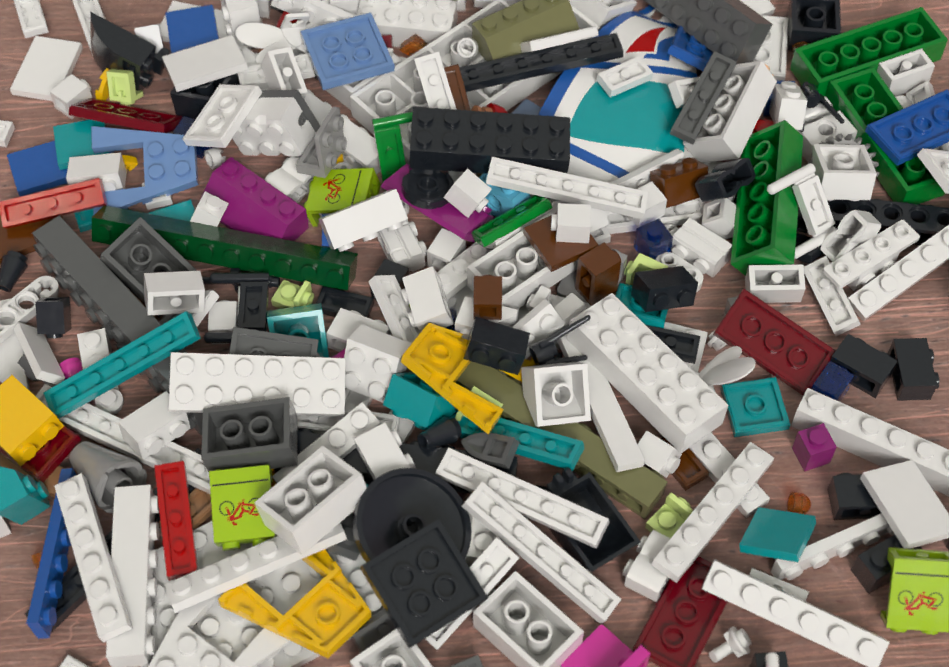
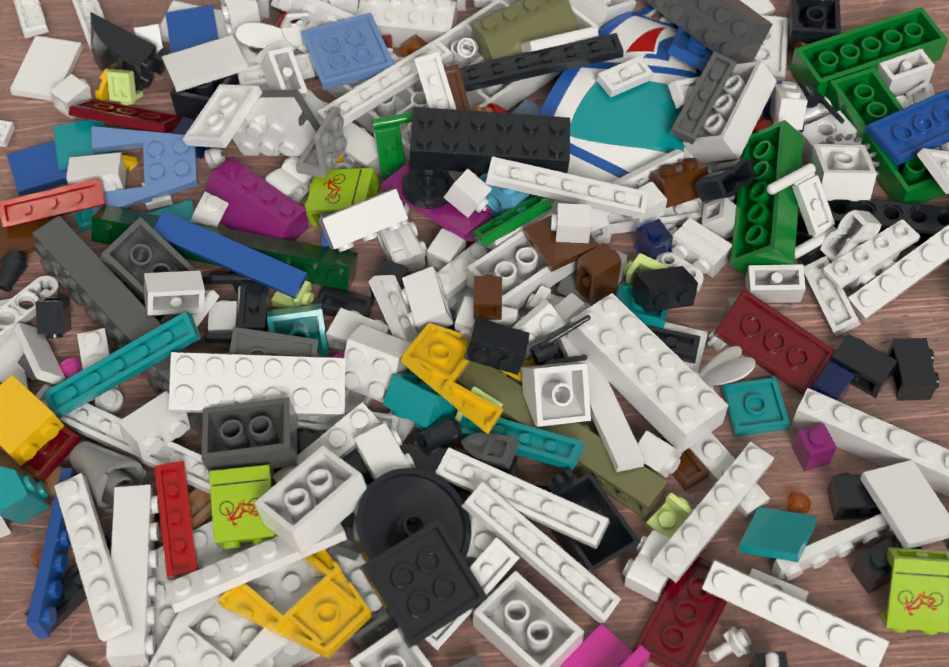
(230, 255): none -> blue tile
(383, 85): none -> white plate

